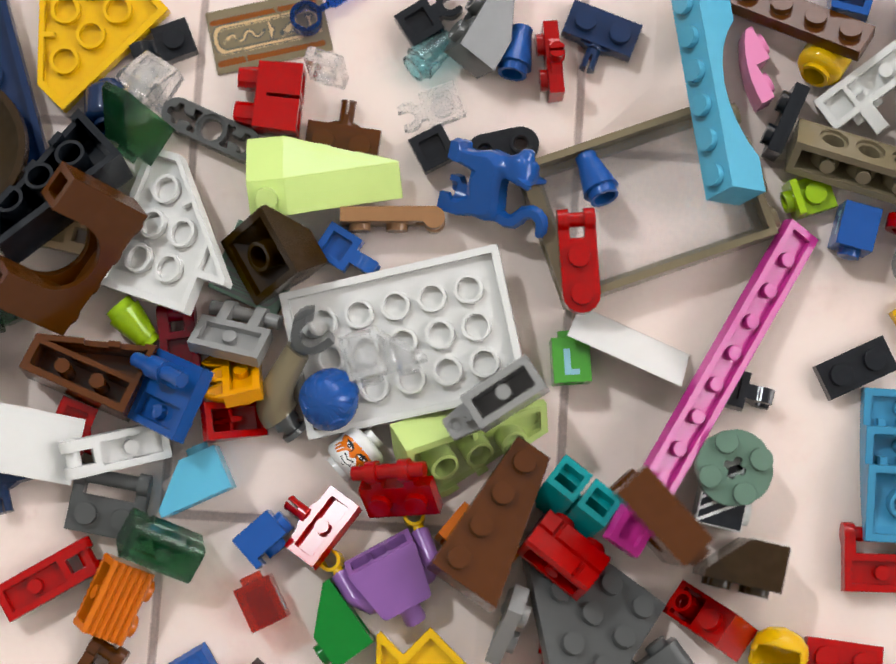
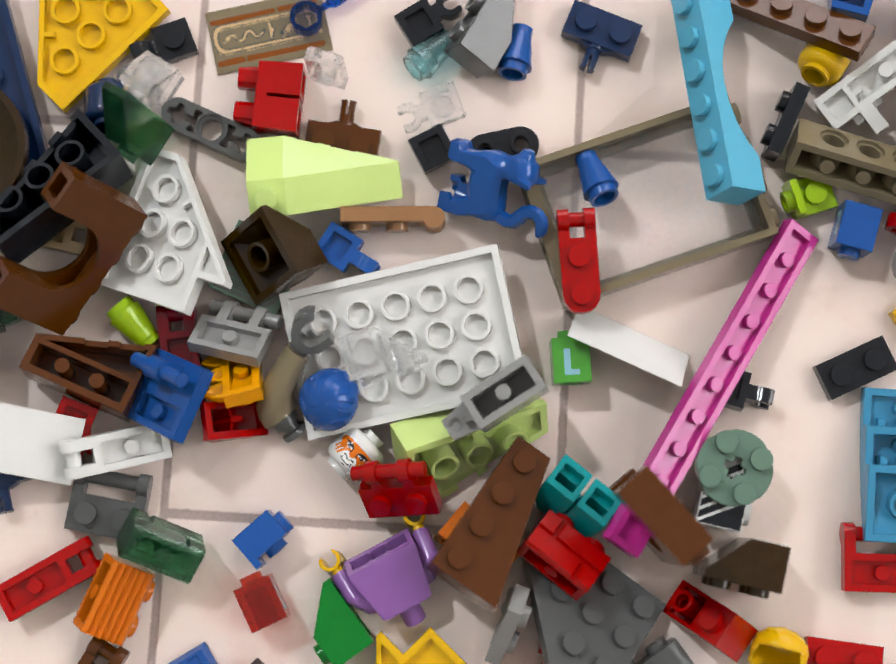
(197, 479): medium azure slope -> none
(320, 525): plate -> none
(553, 53): red plate -> none
(752, 57): bright pink slope -> none

